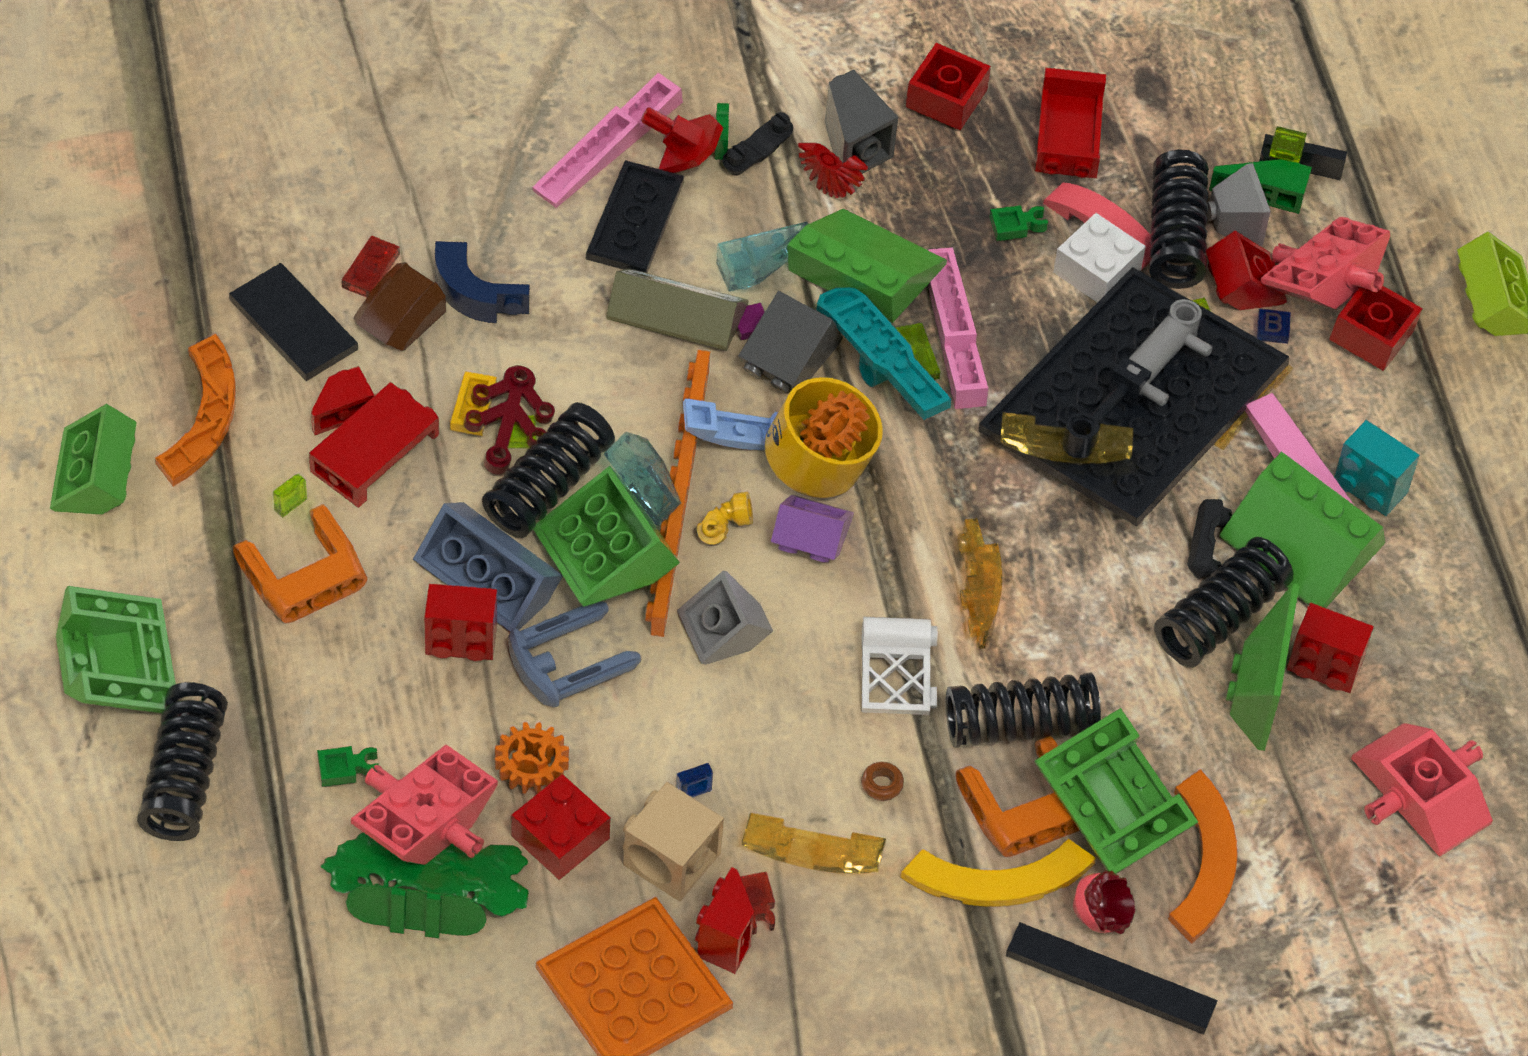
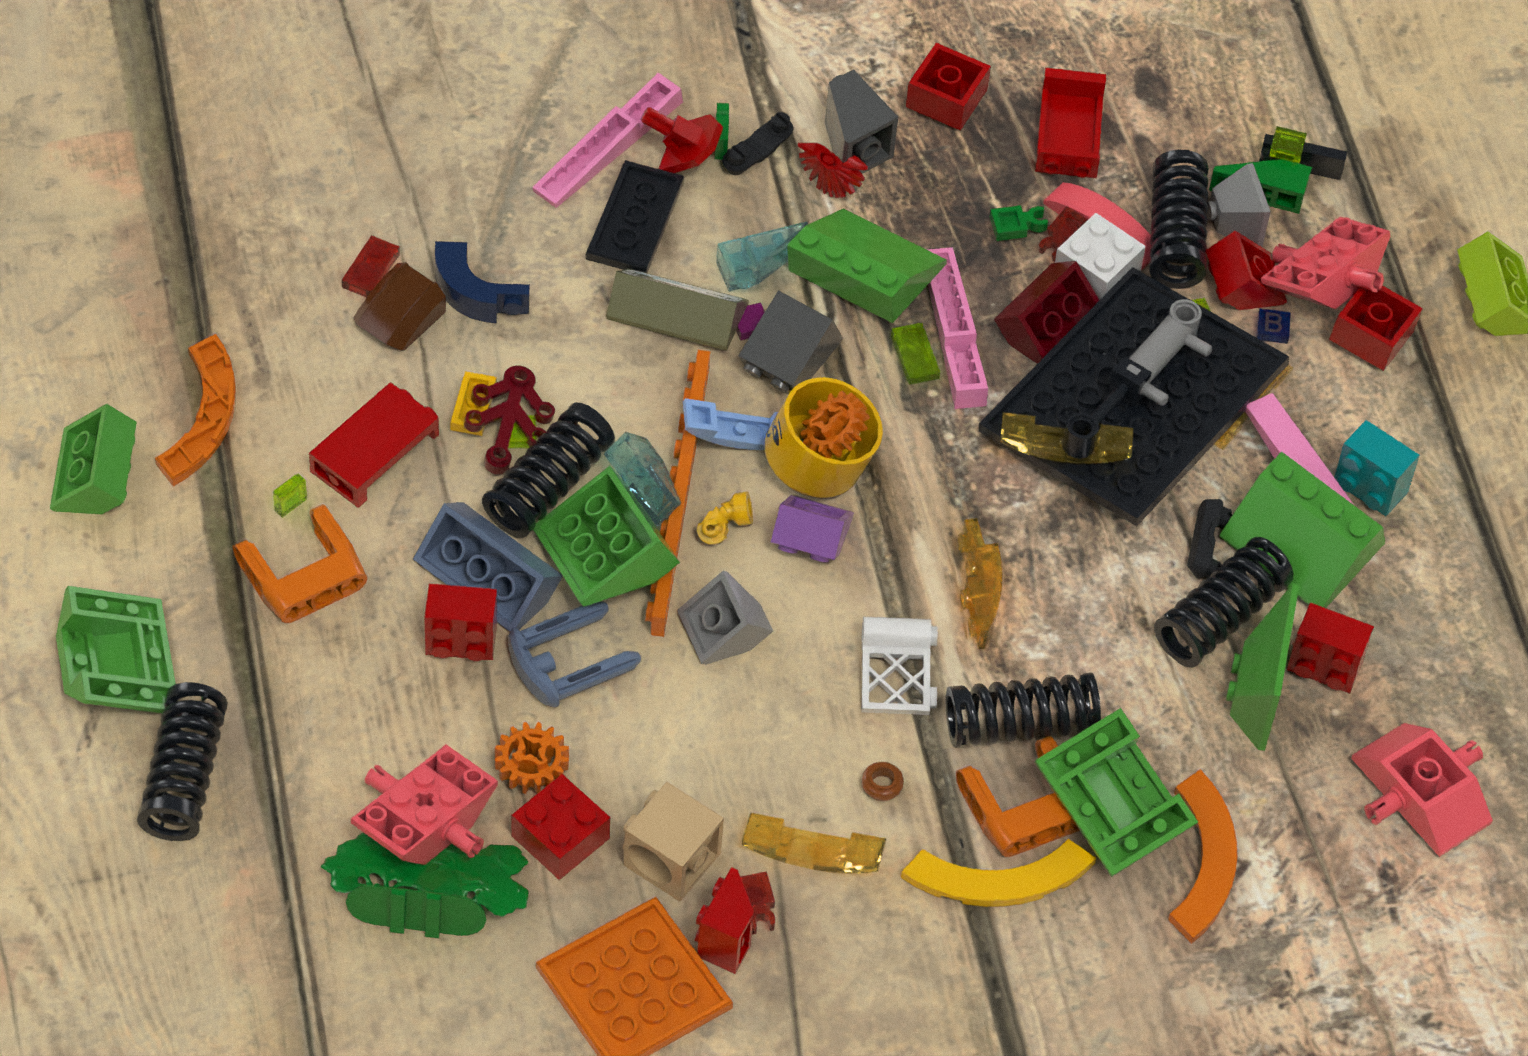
(293, 321): black tile -> none
(340, 399): red slope -> none
(340, 764): green plate -> none
(695, 780): clear blue tile -> none
(882, 350): teal piece -> none
(1047, 309): none -> dark red slope
(1061, 229): none -> clear red plate
(1104, 902): dark red hair -> none
(1111, 978): black tile -> none

